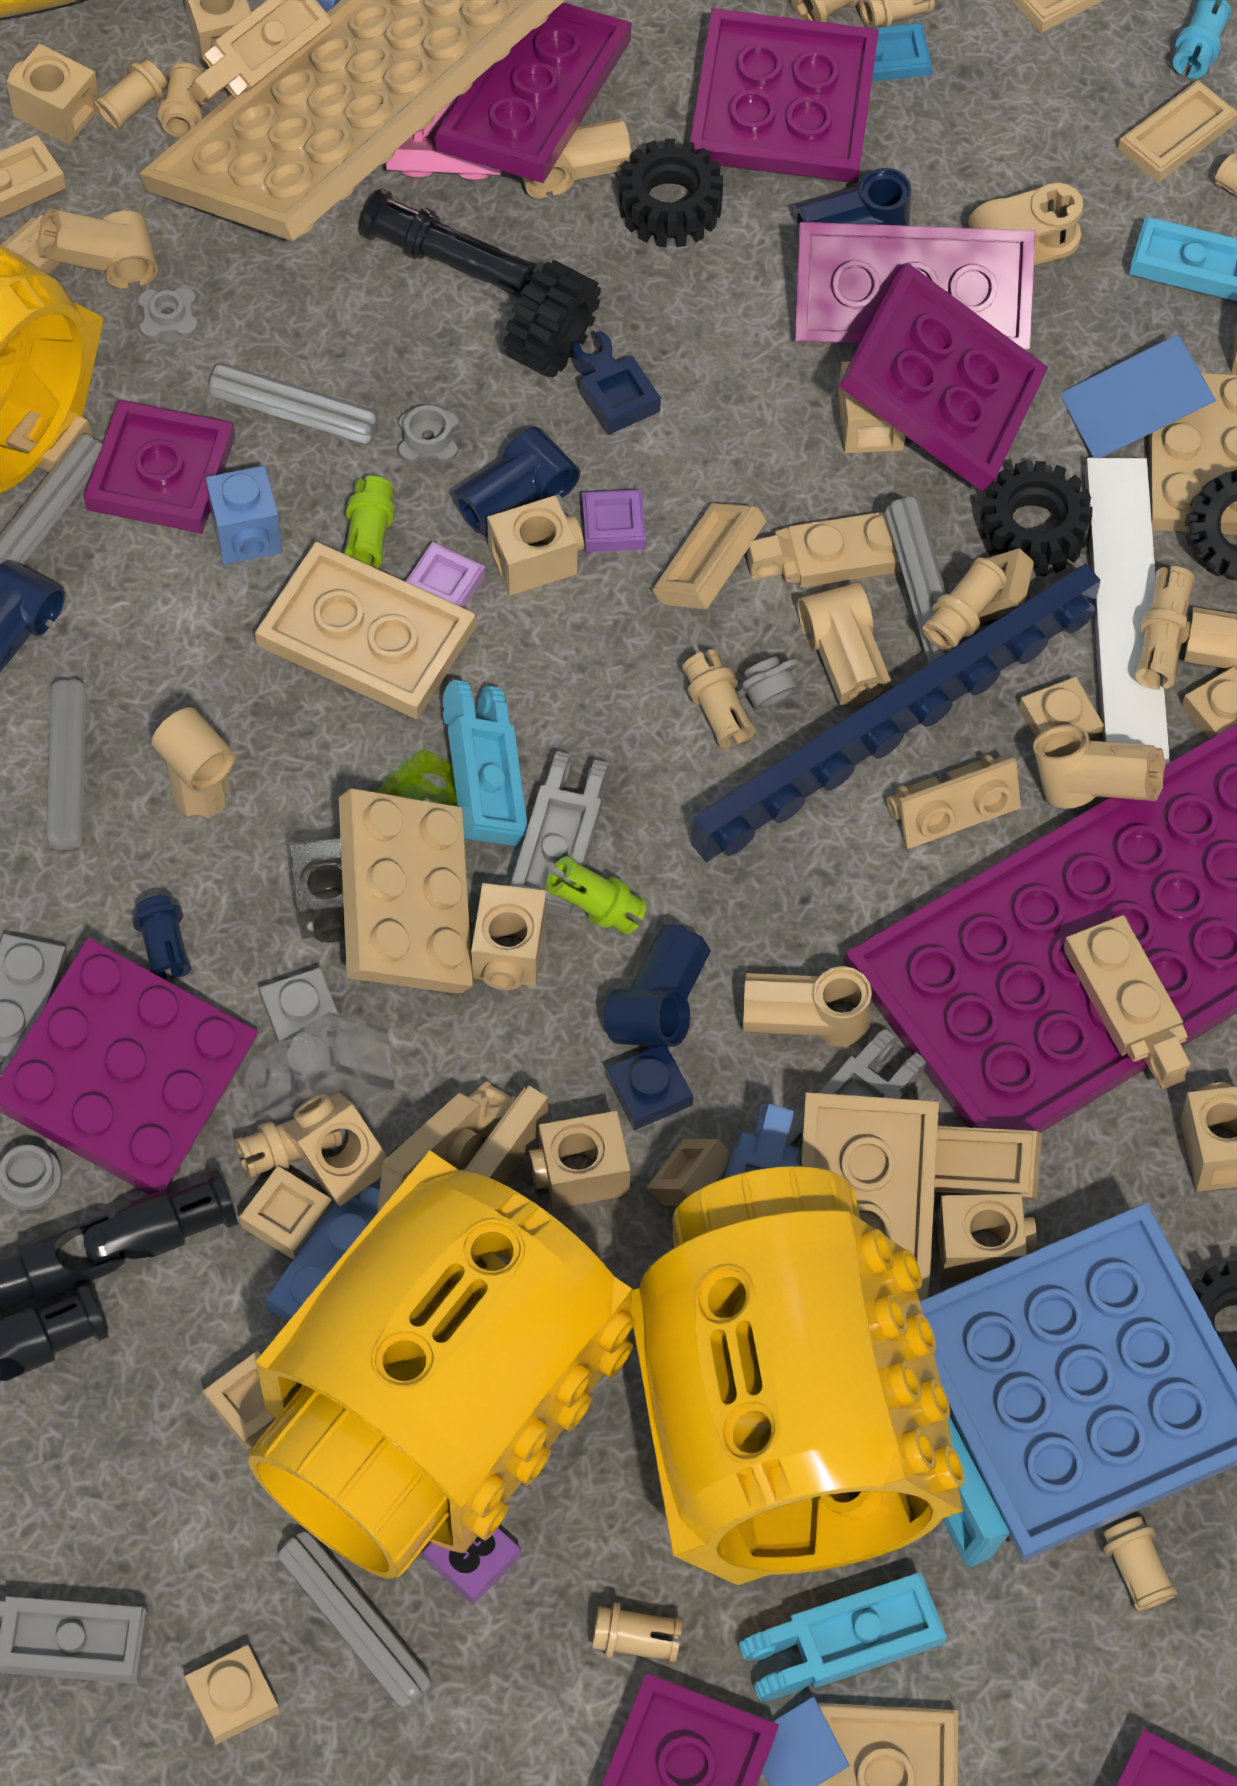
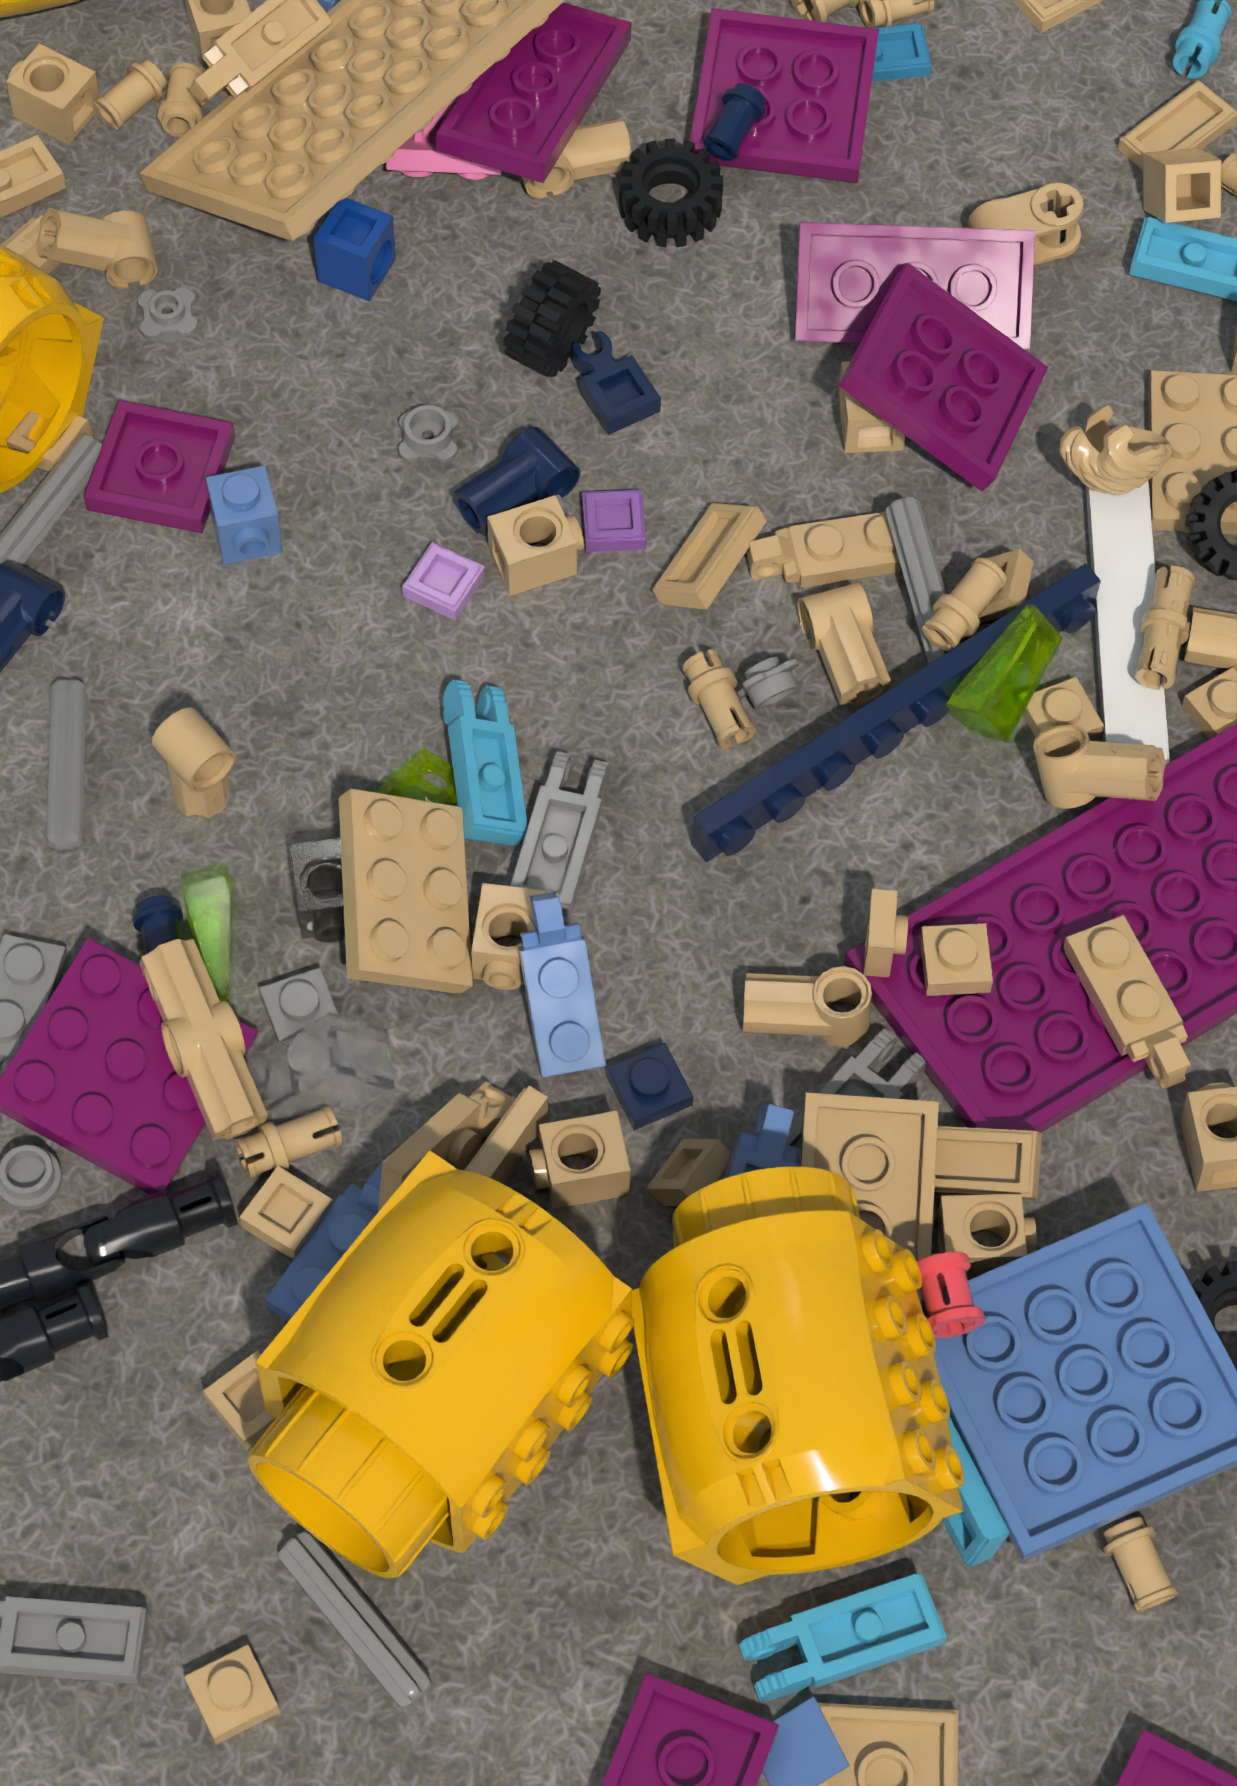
(203, 1039): none -> tan piece
(212, 925): none -> clear neon green slope
(293, 403): light grey axle -> none
(355, 248): none -> blue brick
(356, 1165): tan brick -> none
(366, 630): tan plate -> none
(369, 516): lime pin -> none
(424, 235): black pin -> none
(478, 1567): medium lavender tile -> none
(559, 992): none -> medium blue hinge
(601, 898): lime pin -> none
(632, 1631): tan pin -> none
(656, 1003): dark blue piece -> none
(741, 110): none -> dark blue pin
(879, 200): dark blue piece -> none
(884, 933): none -> tan plate
(956, 959): none -> tan plate
(960, 1315): none -> coral bush
(967, 798): tan hinge -> none
(1006, 677): none -> clear neon green slope
(1040, 490): black tyre -> none
(1113, 458): none -> tan hair
(1137, 397): medium blue sticker -> none
(1182, 185): none -> tan brick

